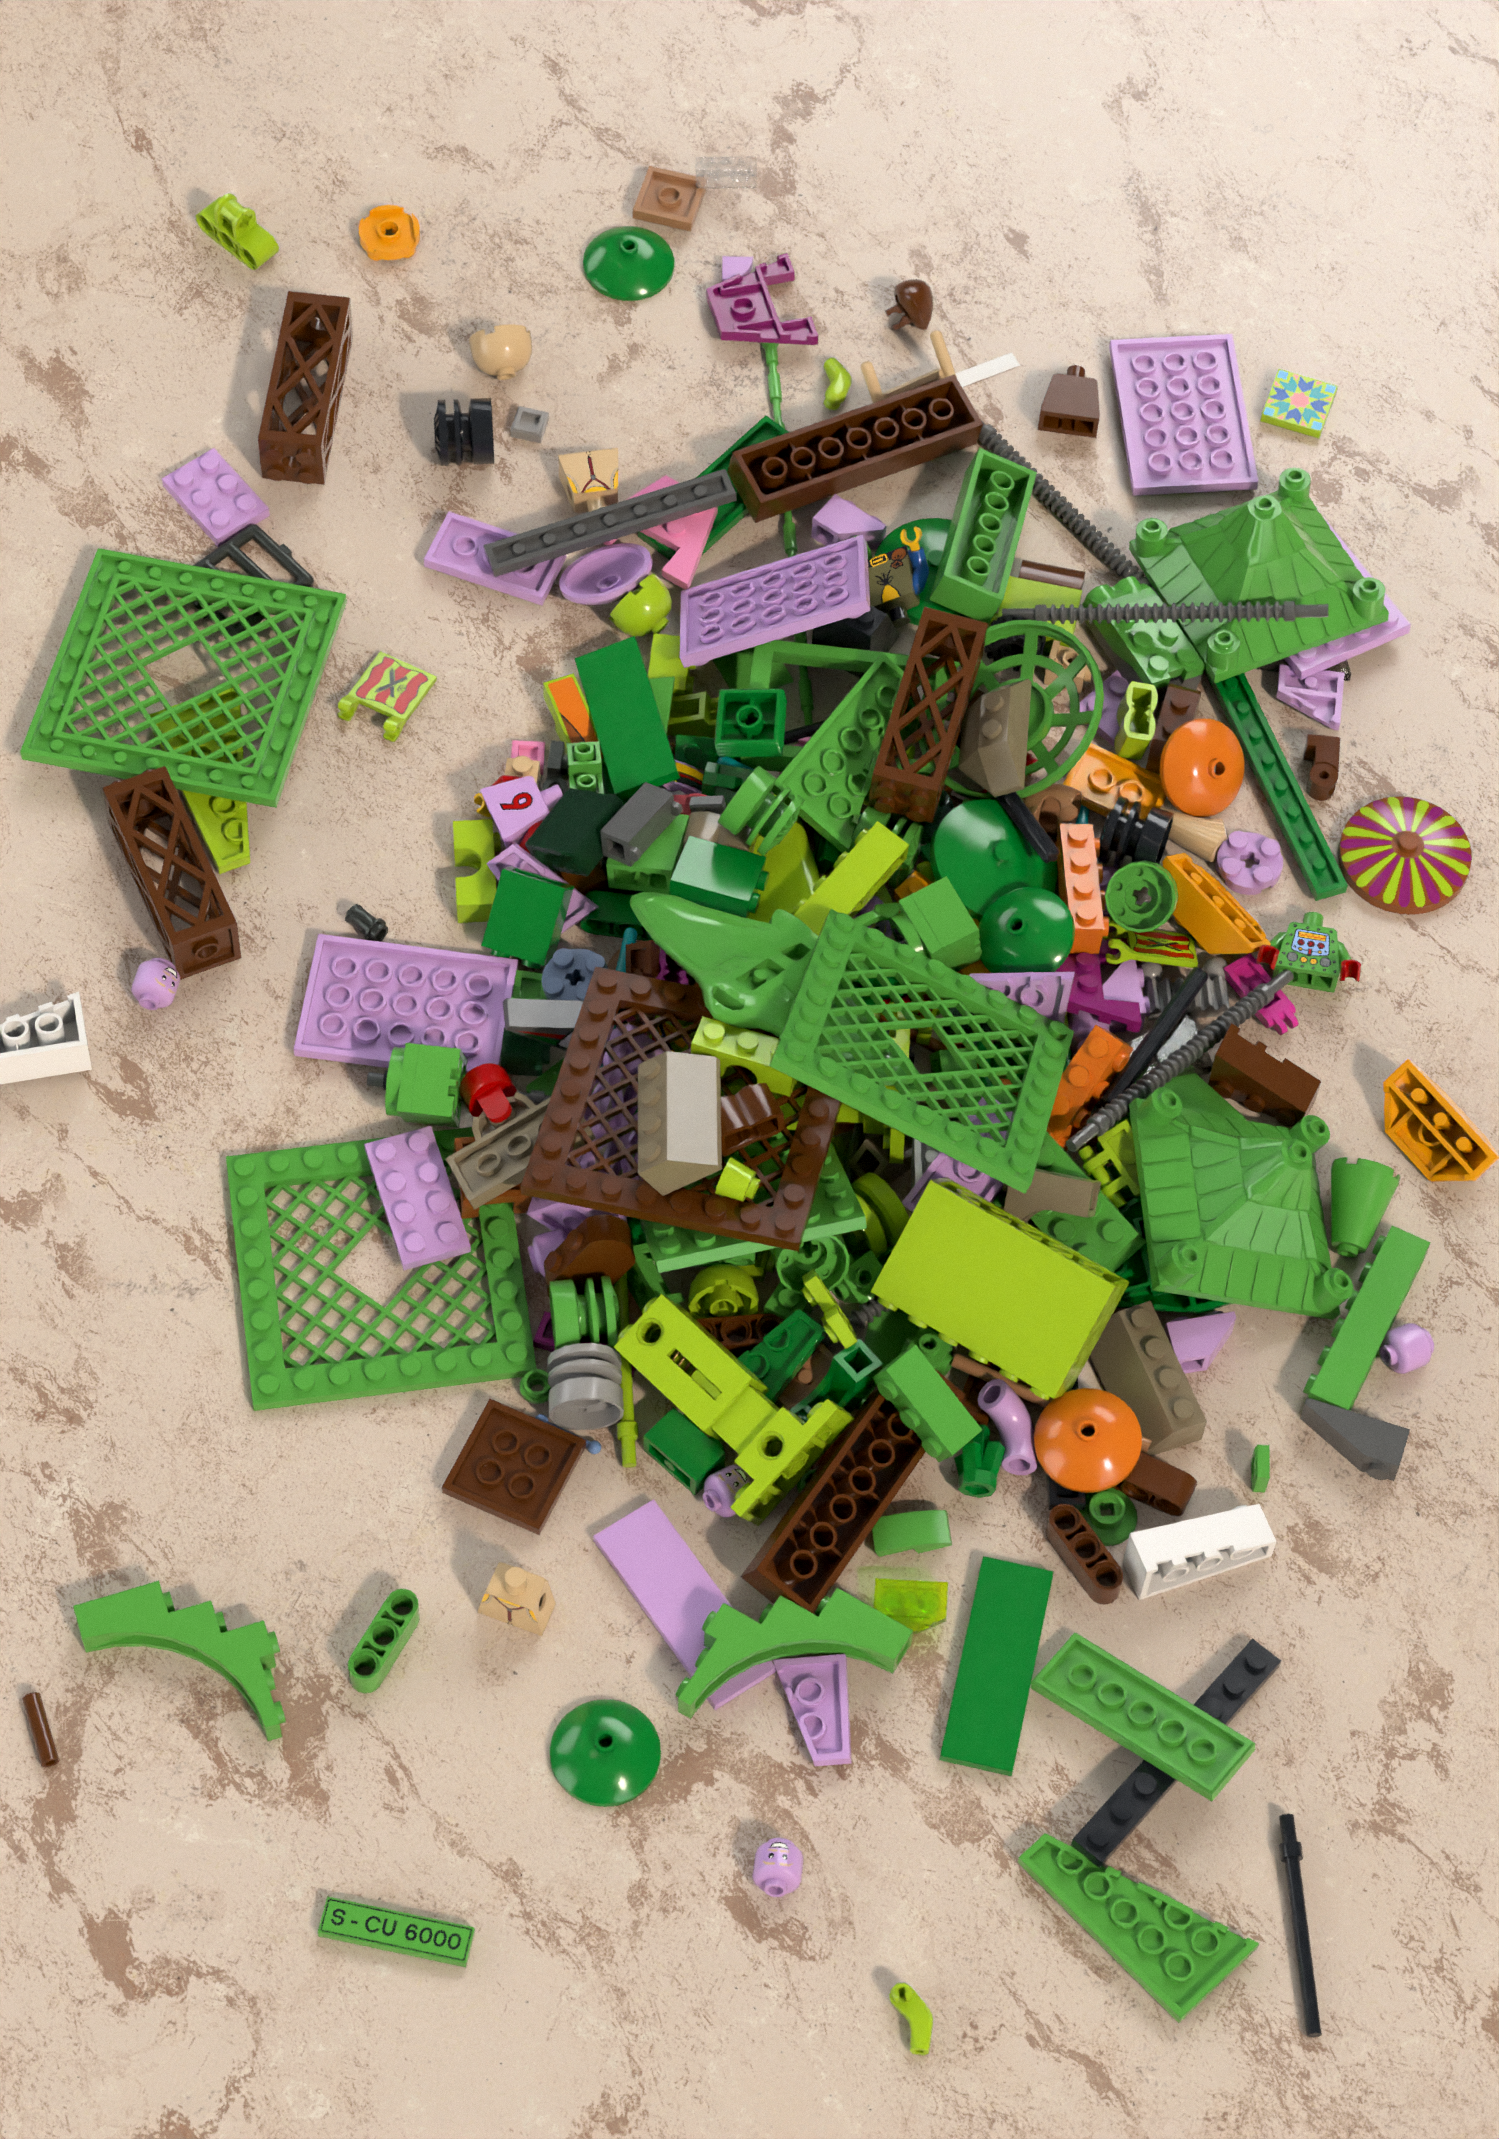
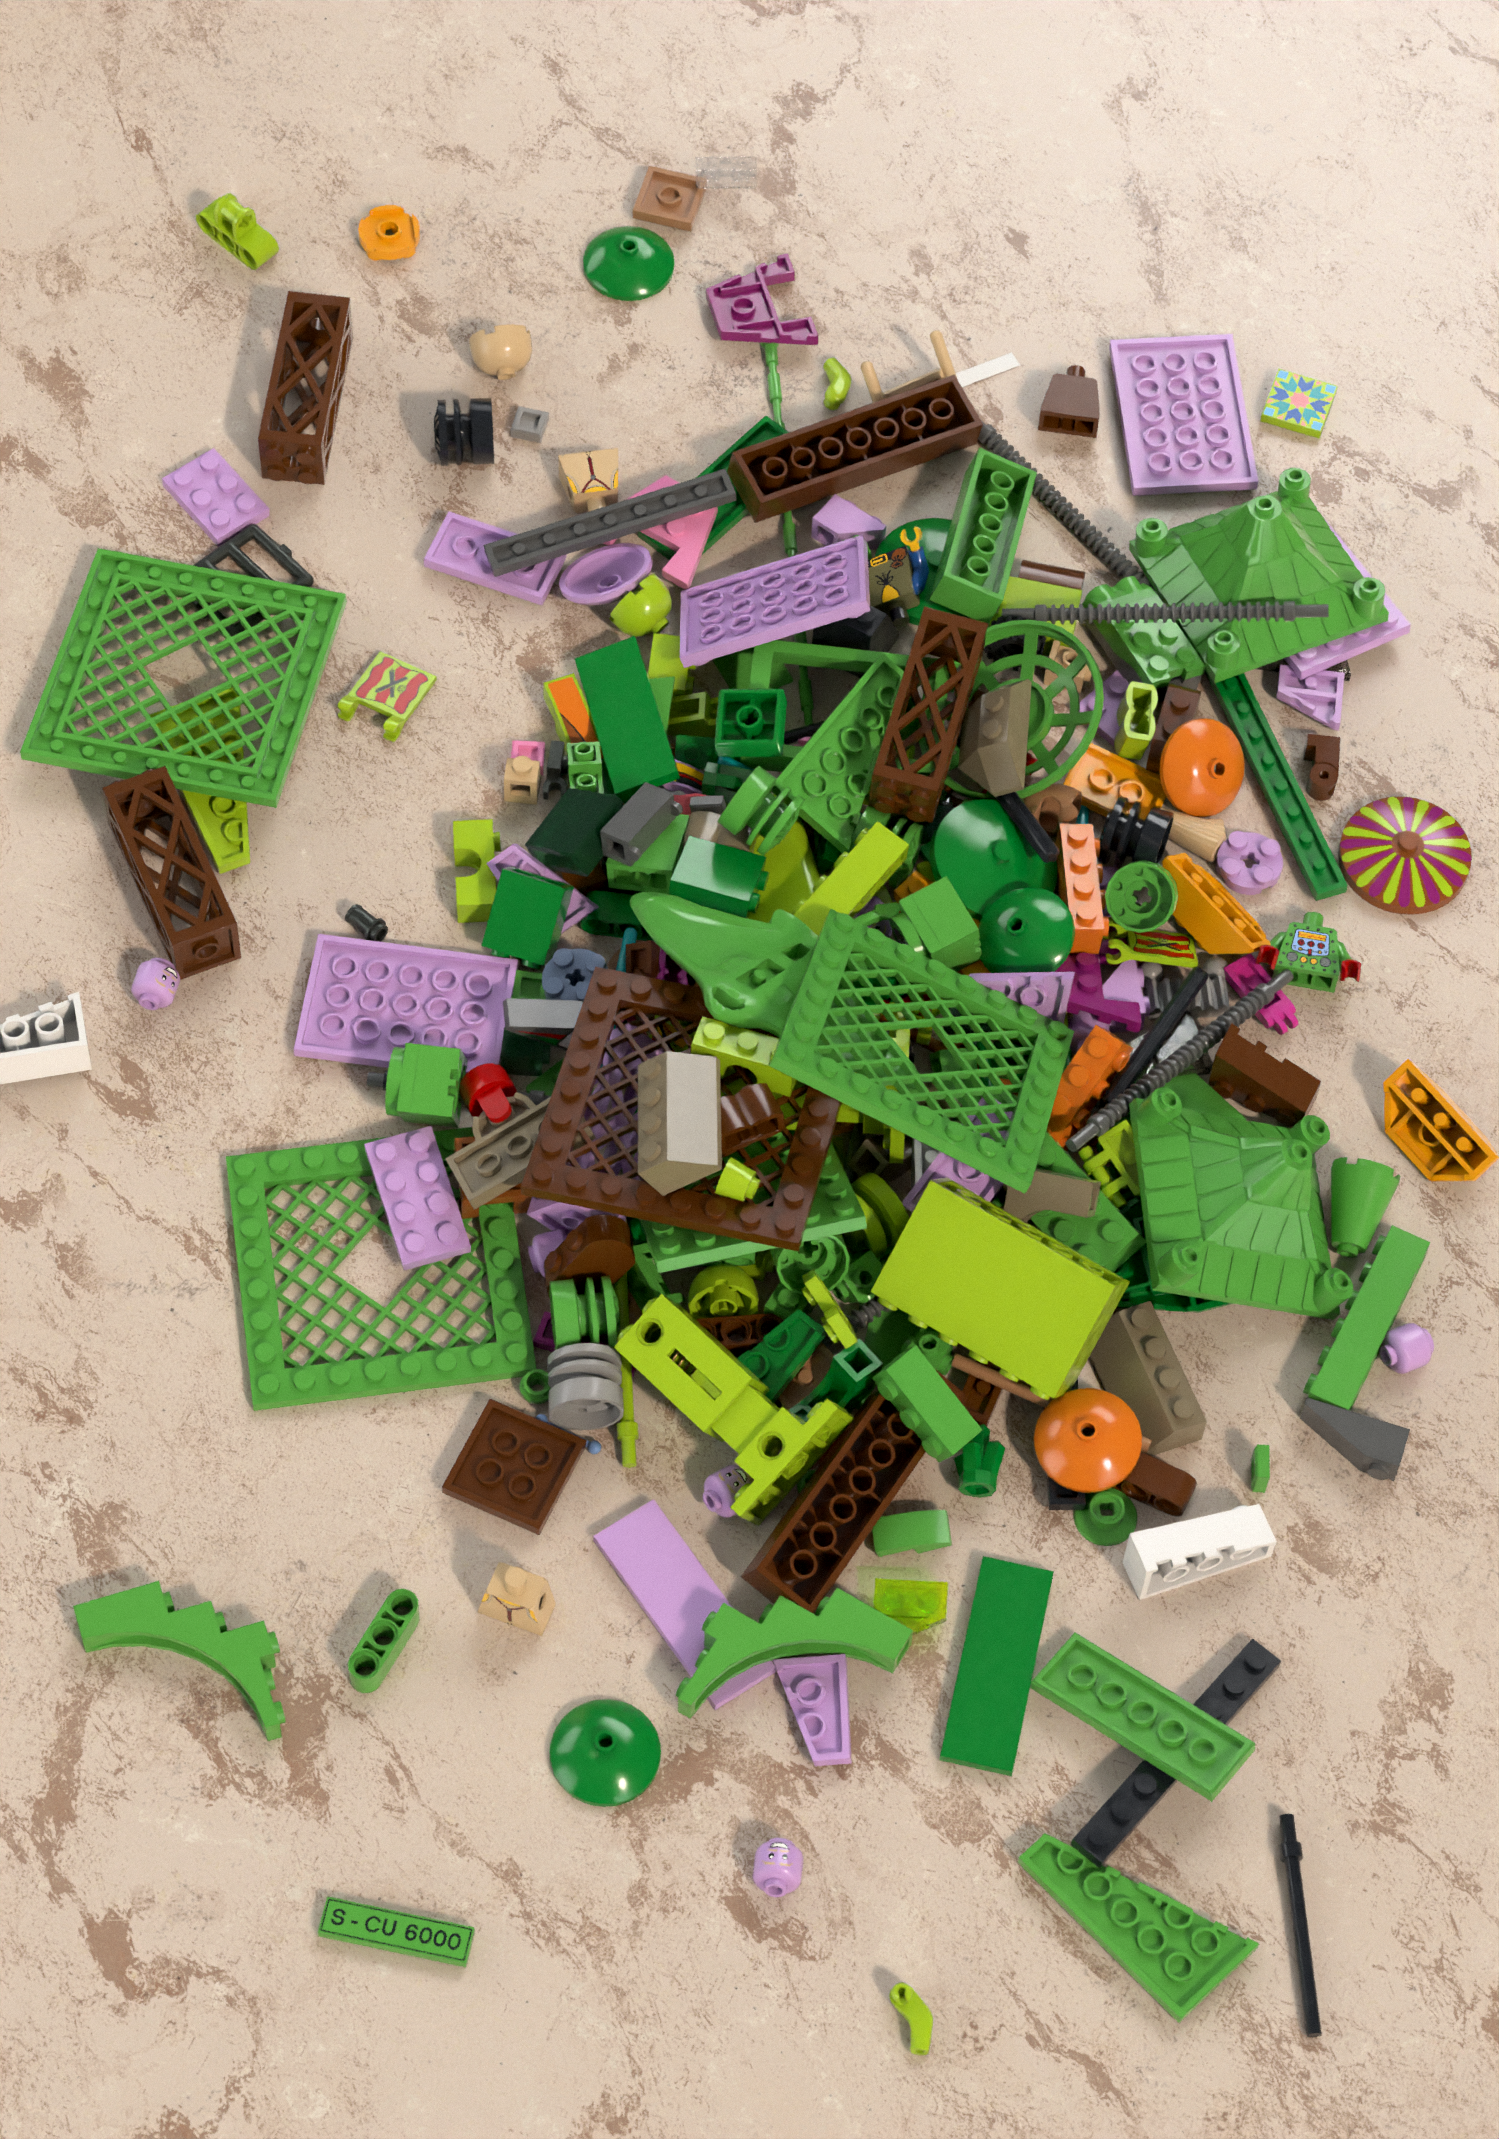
(40, 1729): reddish brown piece -> none
(516, 807): lavender torso -> none
(684, 1450): green brick -> none
(736, 265): lavender tile -> none
(916, 301): reddish brown piece -> none
(1012, 1424): lavender cylinder -> none
(1085, 1570): reddish brown beam -> none
(1199, 1339): lavender slope -> none

